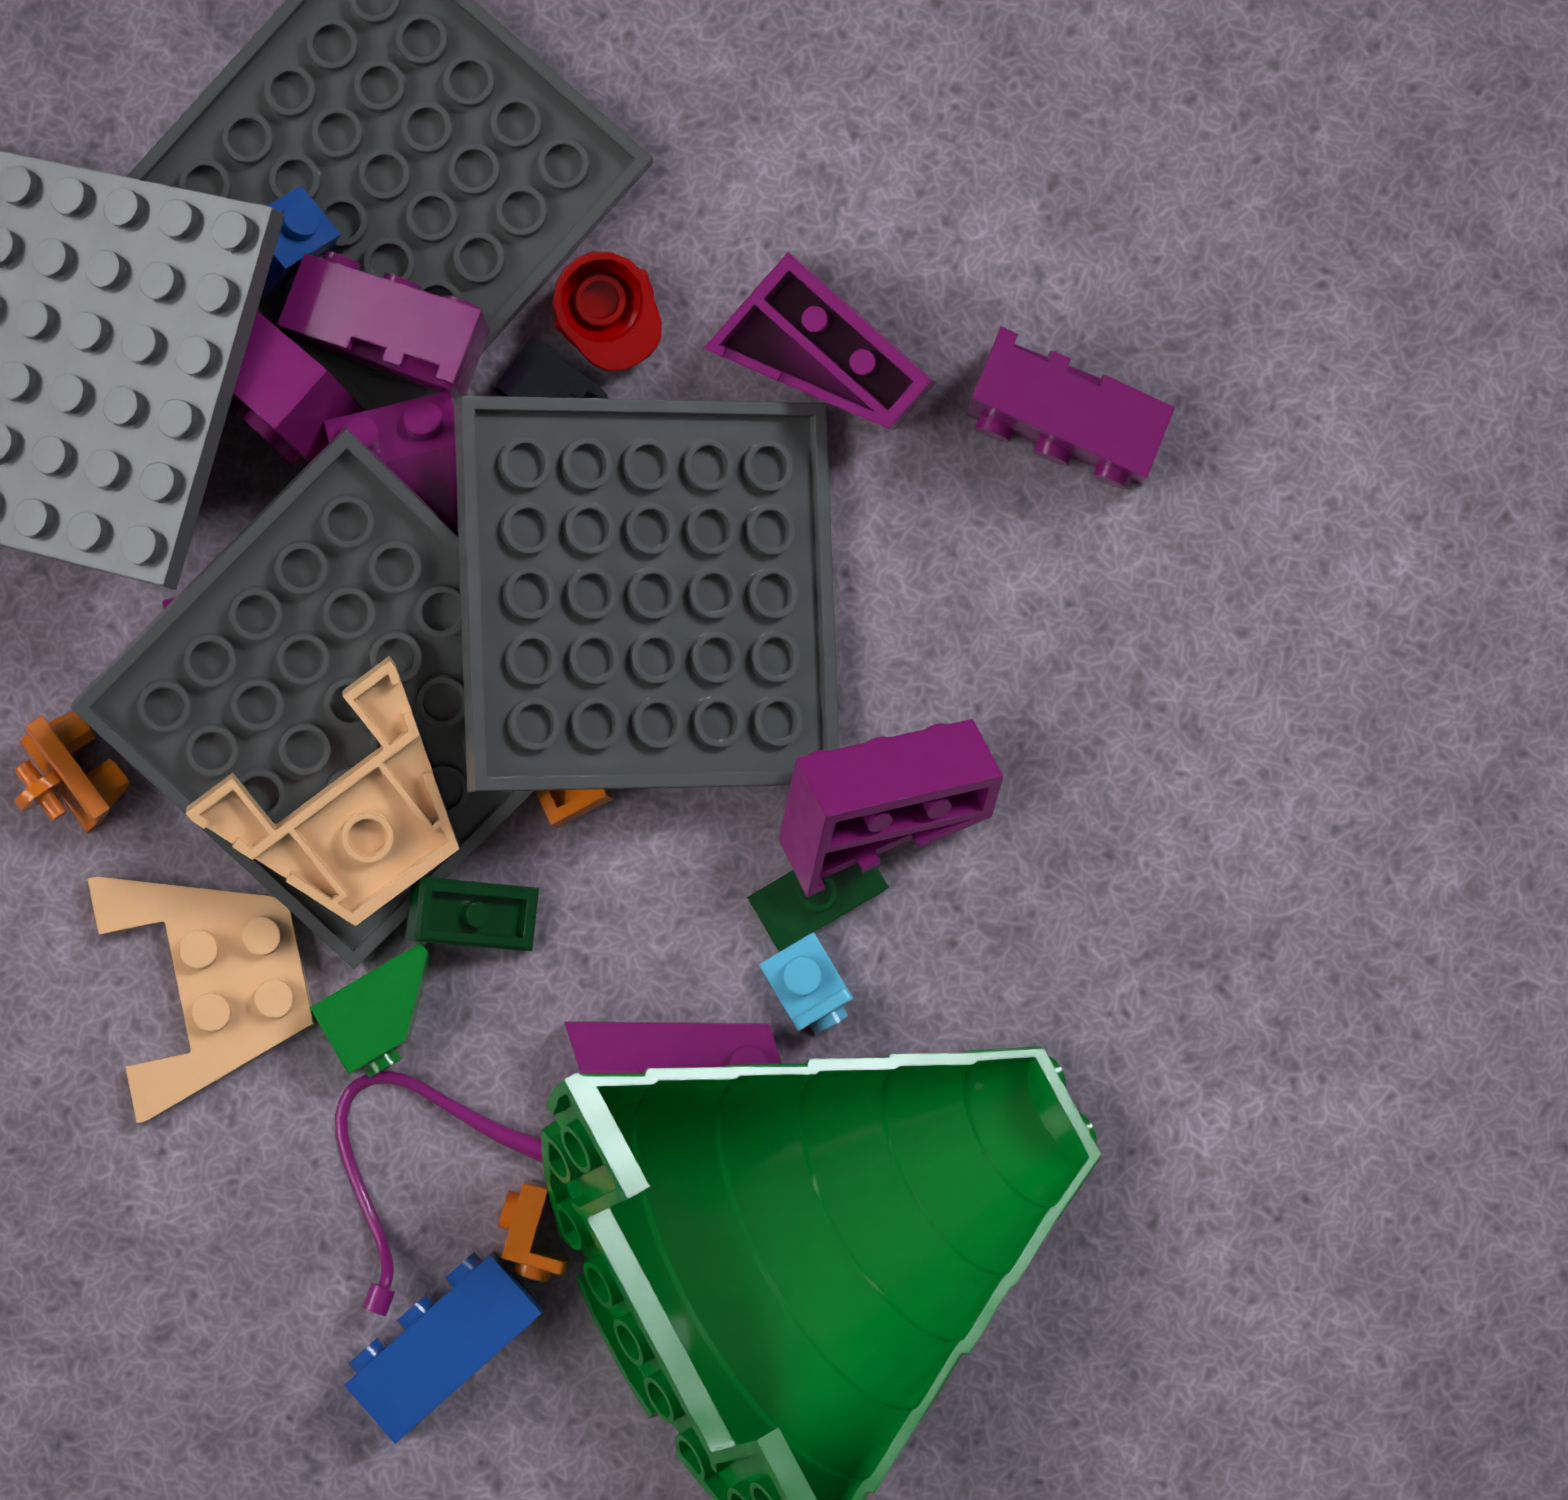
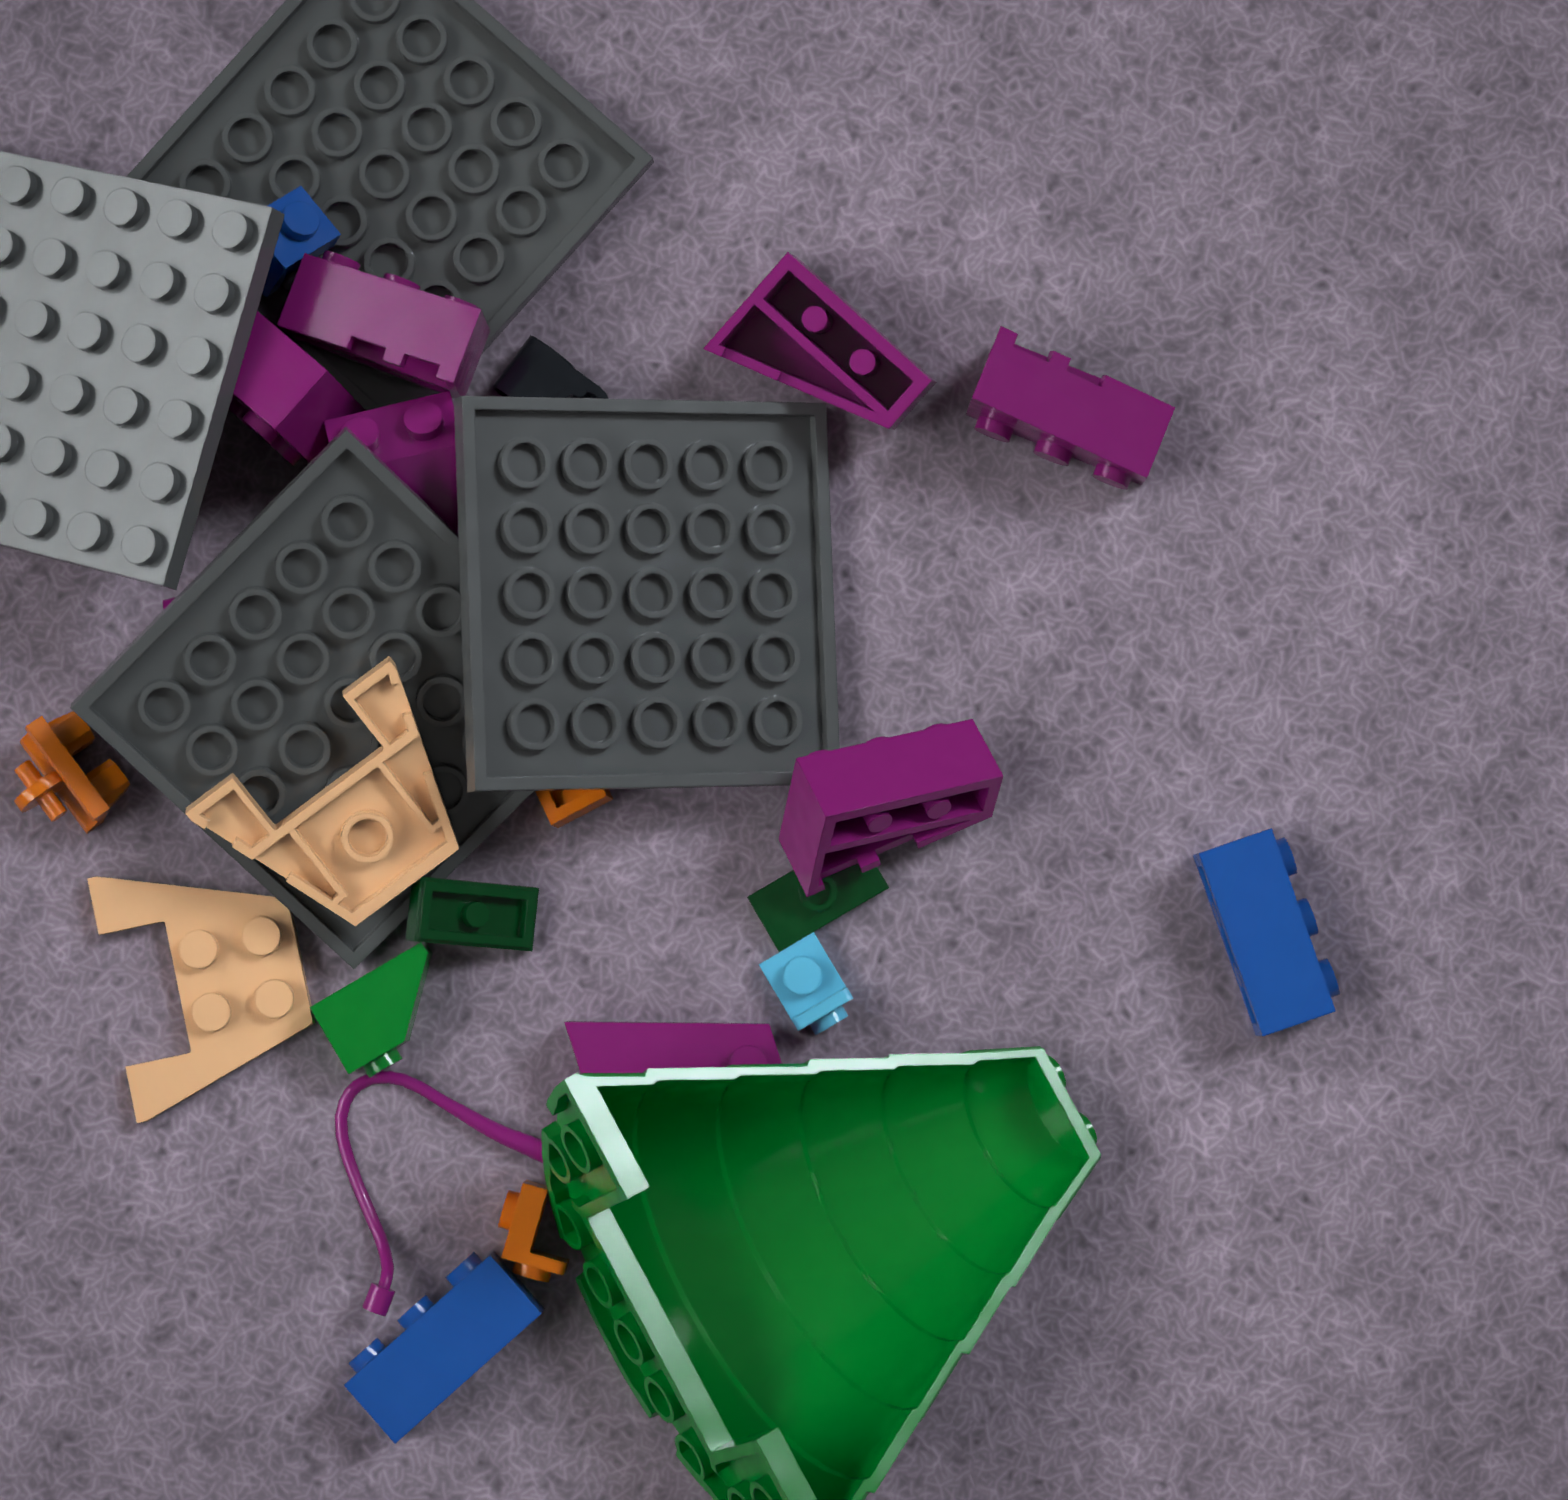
(607, 310): red hat -> none
(1267, 932): none -> blue brick

